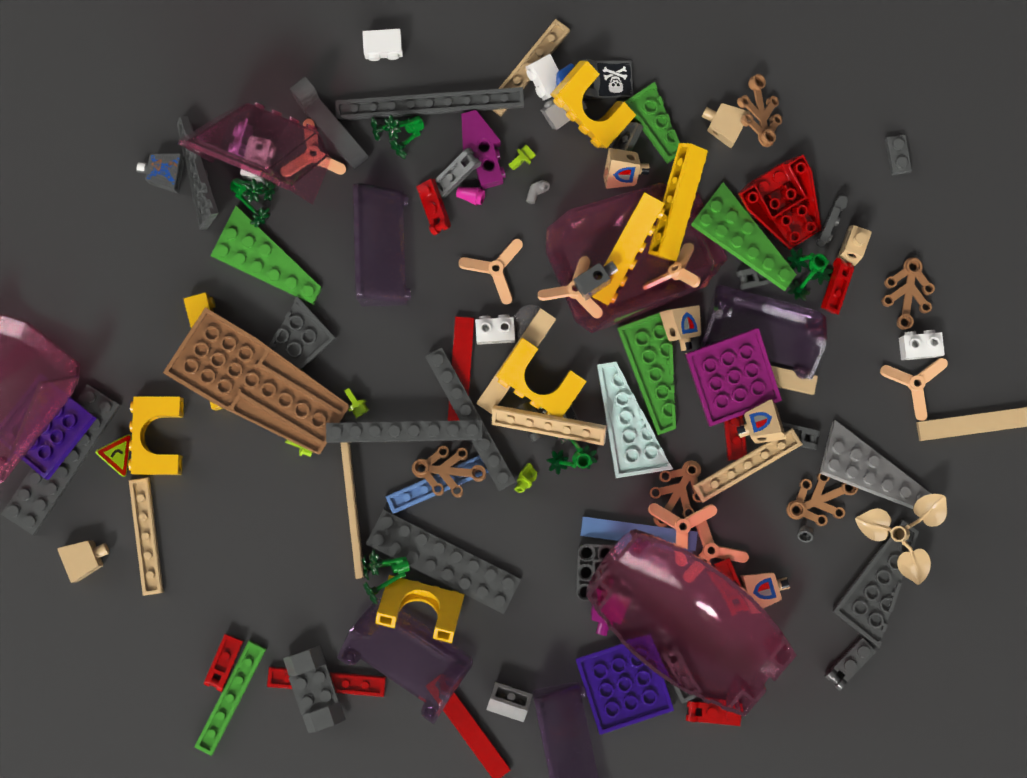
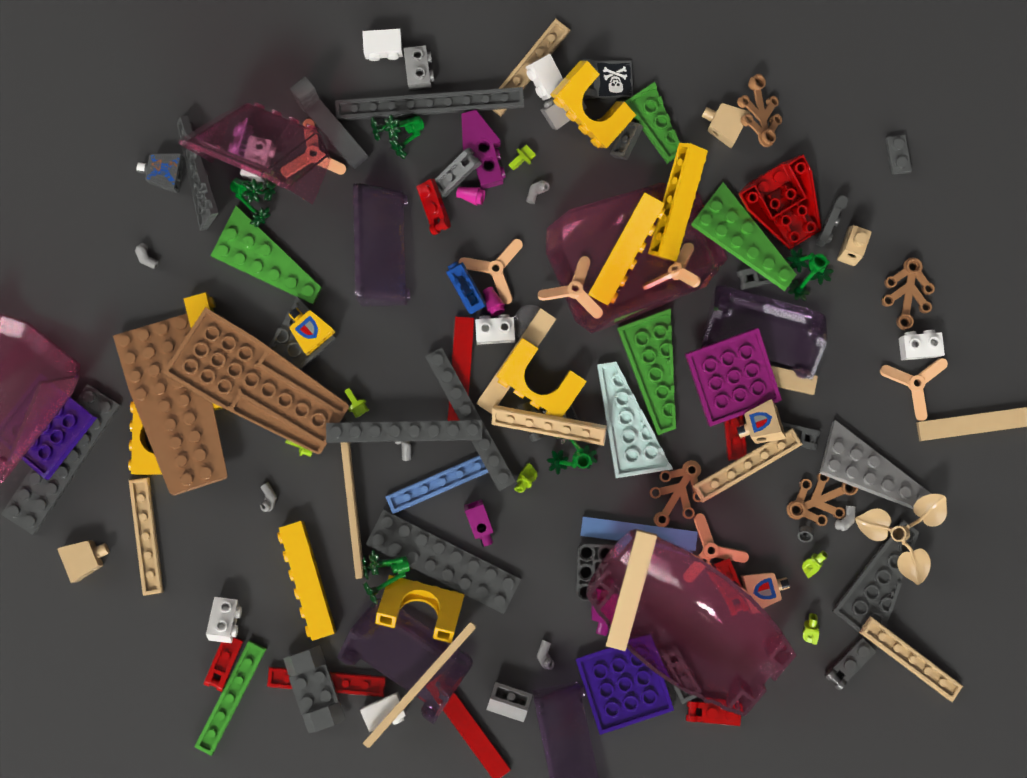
(116, 454): piece -> none
(142, 255): none -> light grey arm
(175, 418): none -> medium nougat wing
(223, 620): none -> white brick
(270, 498): none -> light grey arm
(307, 580): none -> yellow brick
(309, 330): none -> yellow torso
(377, 711): none -> white brick
(406, 450): none -> light grey arm
(418, 68): none -> light grey brick
(420, 684): none -> tan tile
(446, 470): medium nougat plant -> none
(465, 287): none -> blue piece
(476, 515): none -> magenta torso
(494, 305): none -> dark pink cone
(544, 657): none -> light grey arm
(561, 74): blue arm -> none
(589, 285): dark grey torso -> none
(623, 168): tan torso -> none
(631, 590): none -> tan tile
(674, 521): light nougat piece -> none
(682, 325): tan torso -> none
(811, 629): none -> lime piece
(813, 564): none -> lime piece
(837, 286): red plate -> none
(848, 520): none -> light grey arm
(911, 659): none -> tan tile

